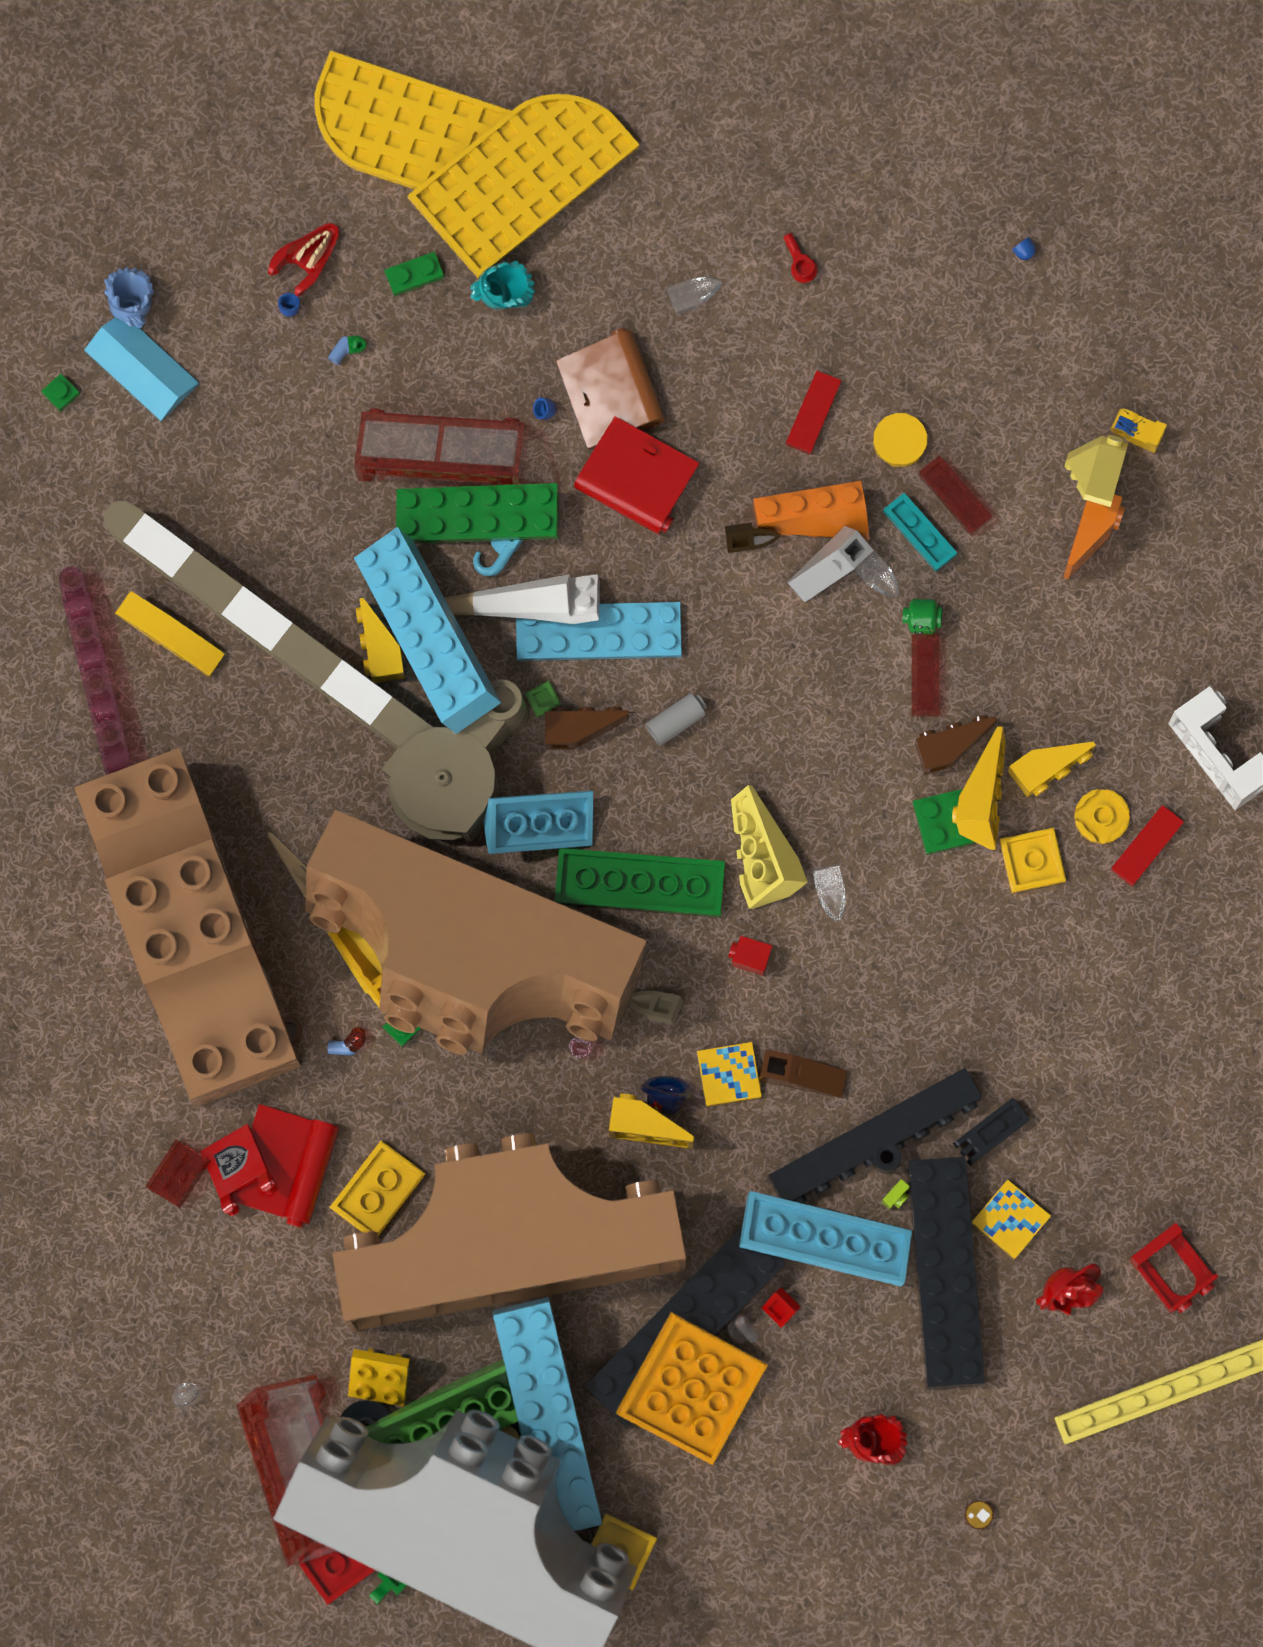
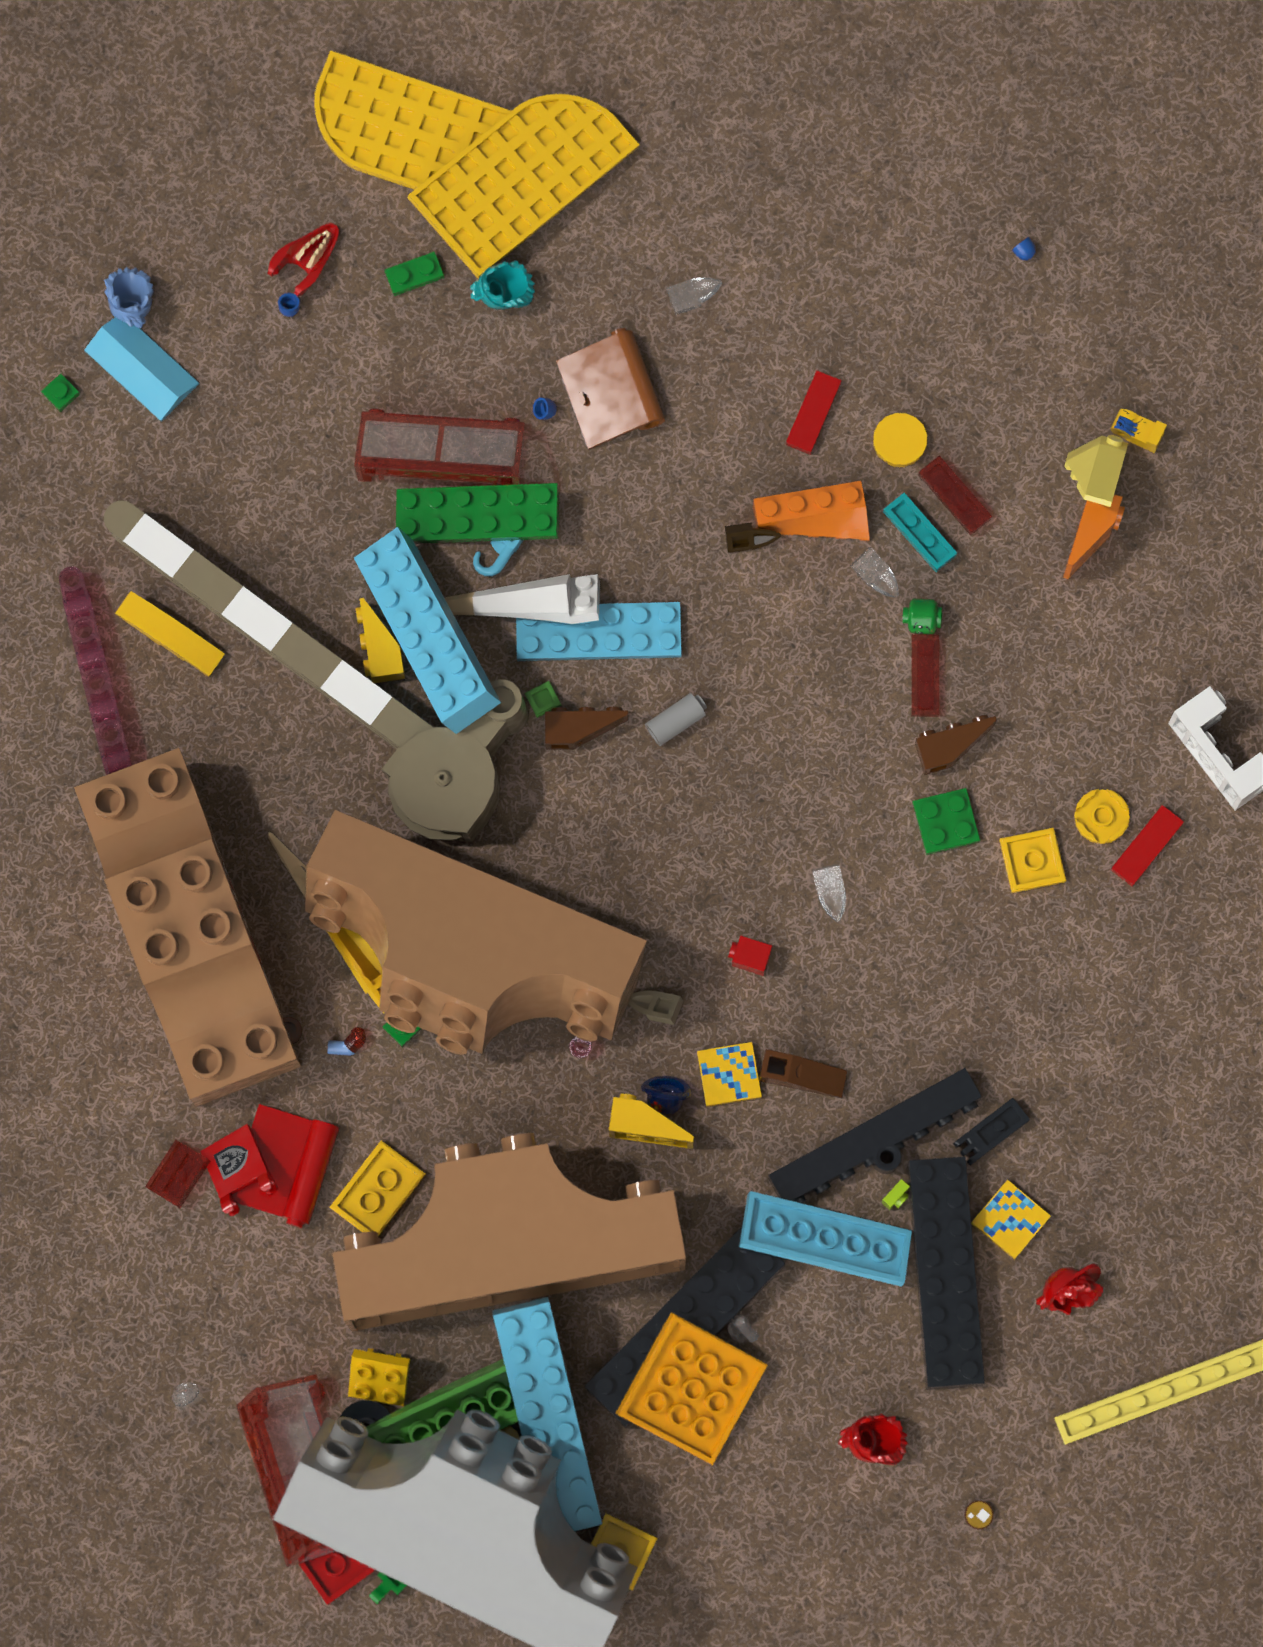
(345, 346): arm -> none
(539, 822): medium azure slope -> none
(633, 480): red door -> none
(639, 882): green plate -> none
(768, 859): light yellow wedge -> none
(780, 1307): red plate -> none
(803, 268): red plate -> none
(831, 563): light grey slope -> none
(977, 803): yellow wedge -> none
(1043, 765): yellow slope -> none
(1203, 1276): red panel -> none

